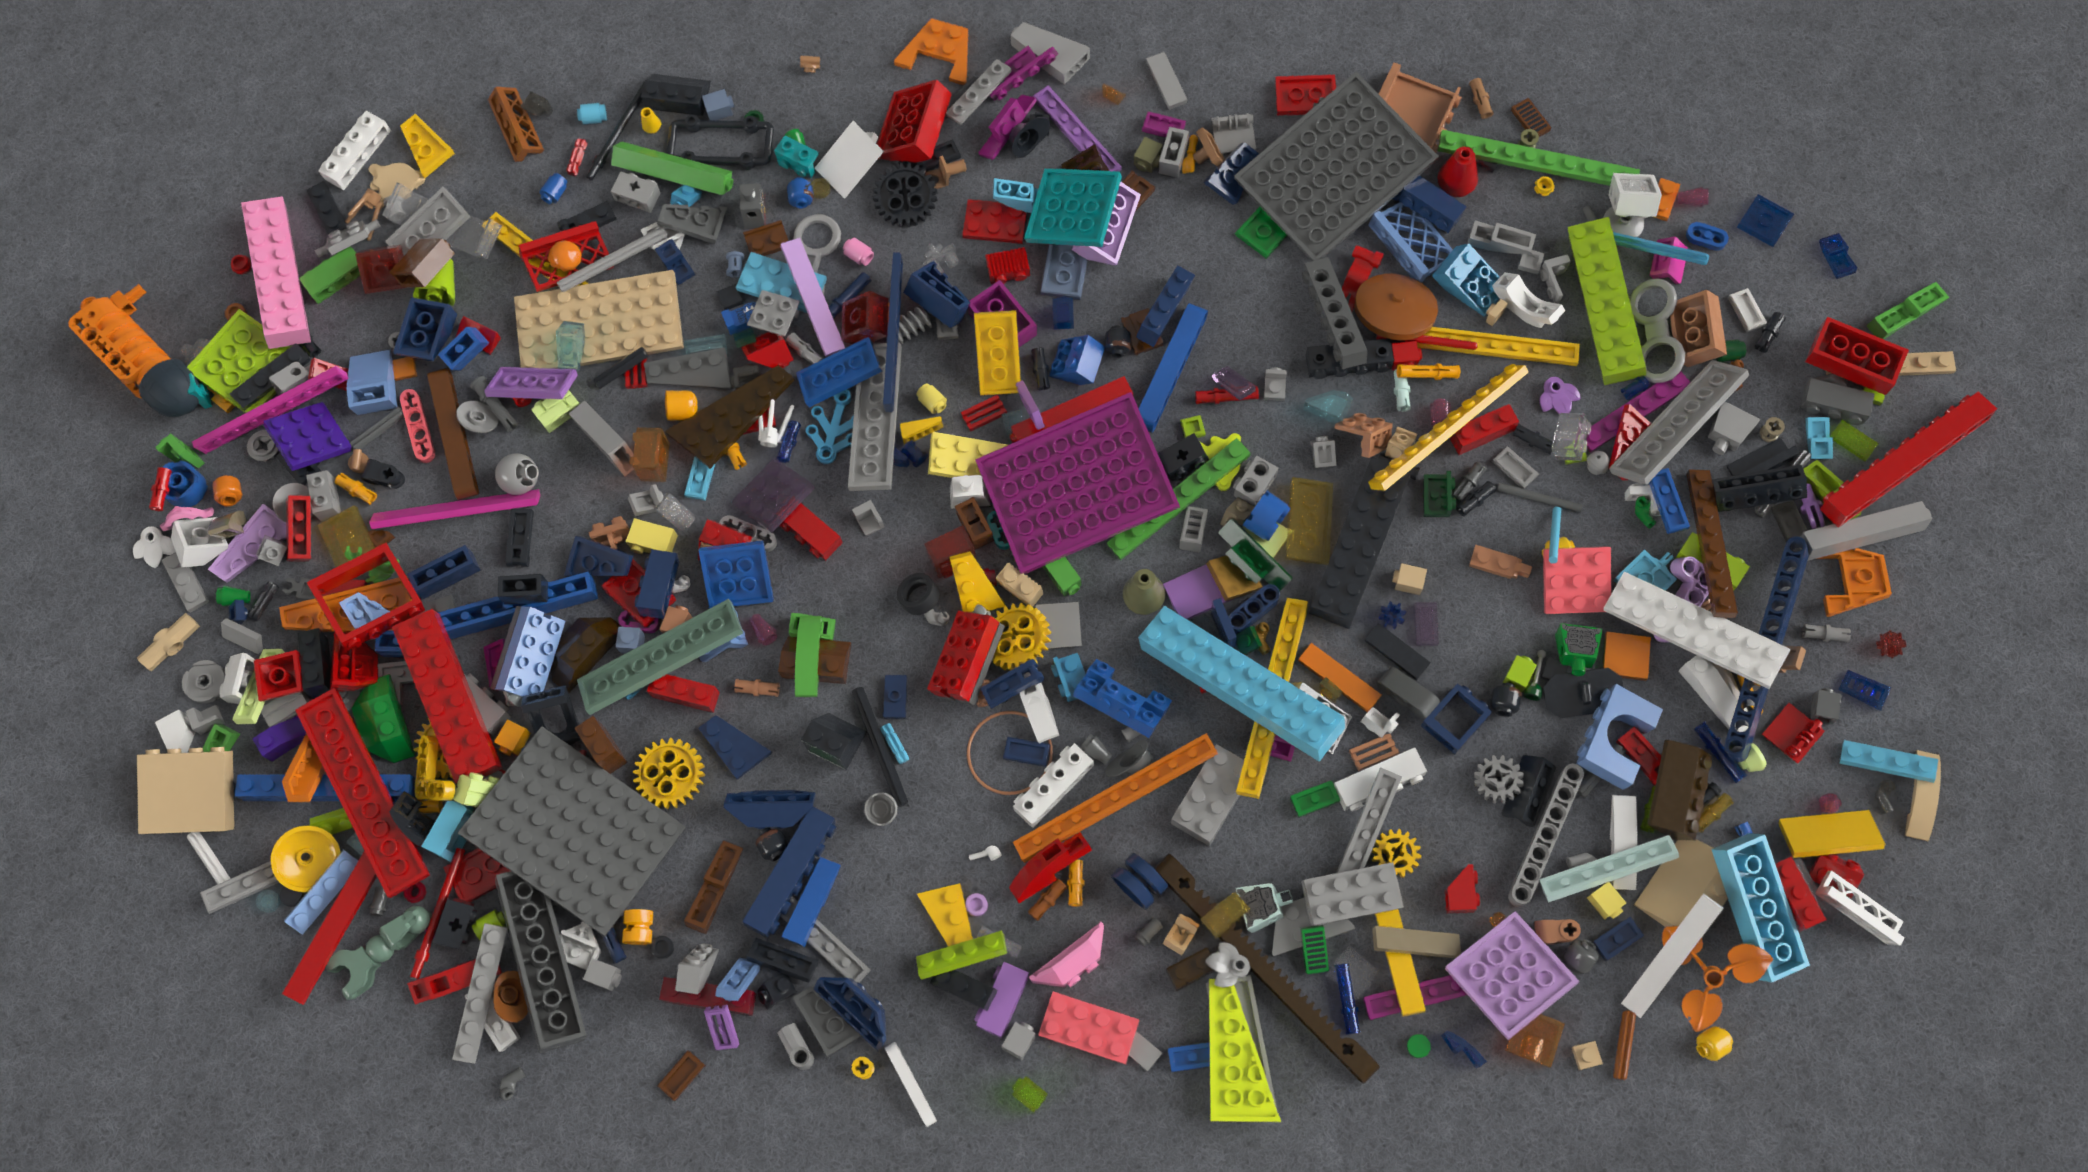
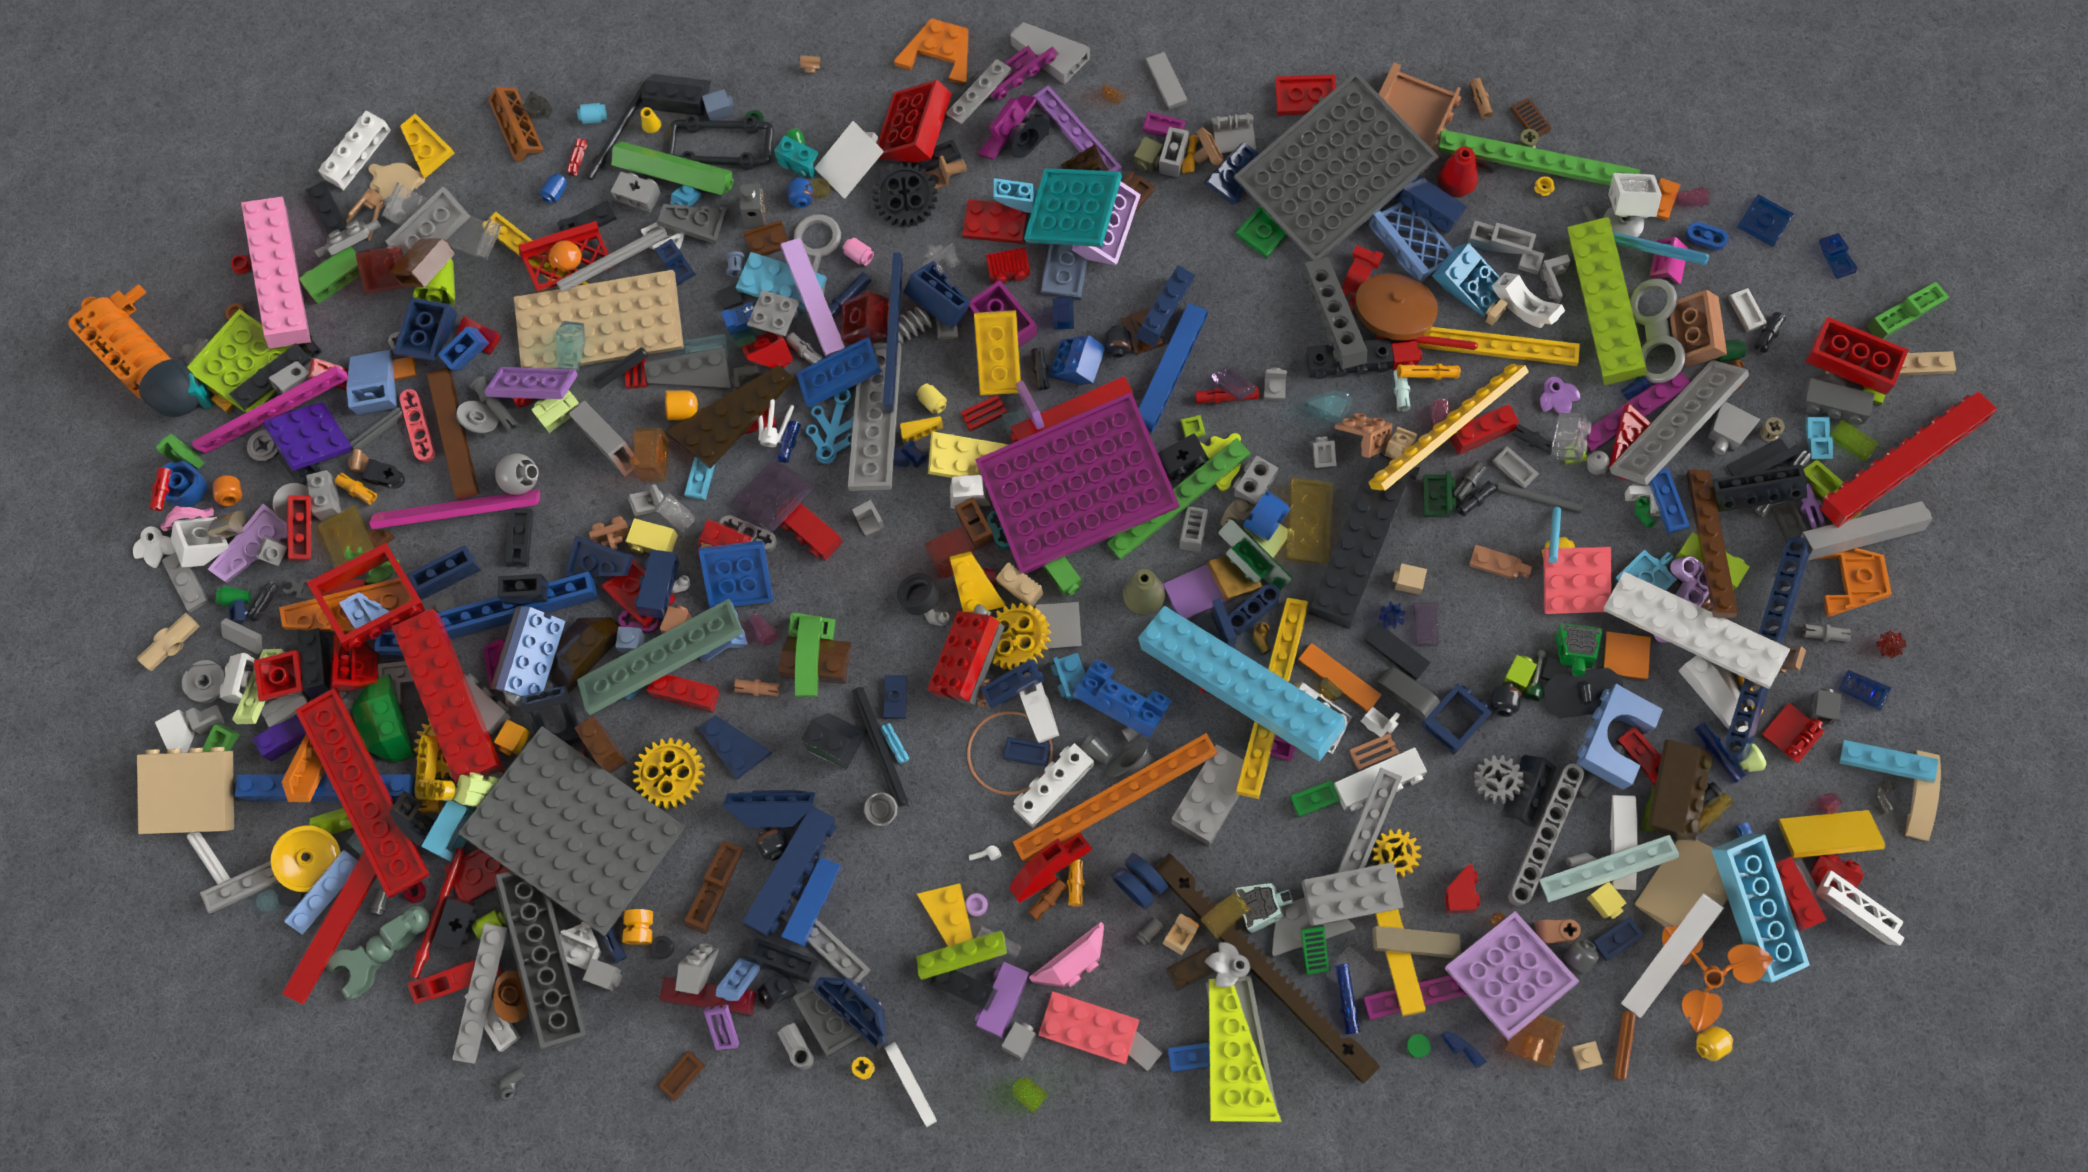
(736, 456): light orange pin -> none
(1248, 641): dark green plate -> none

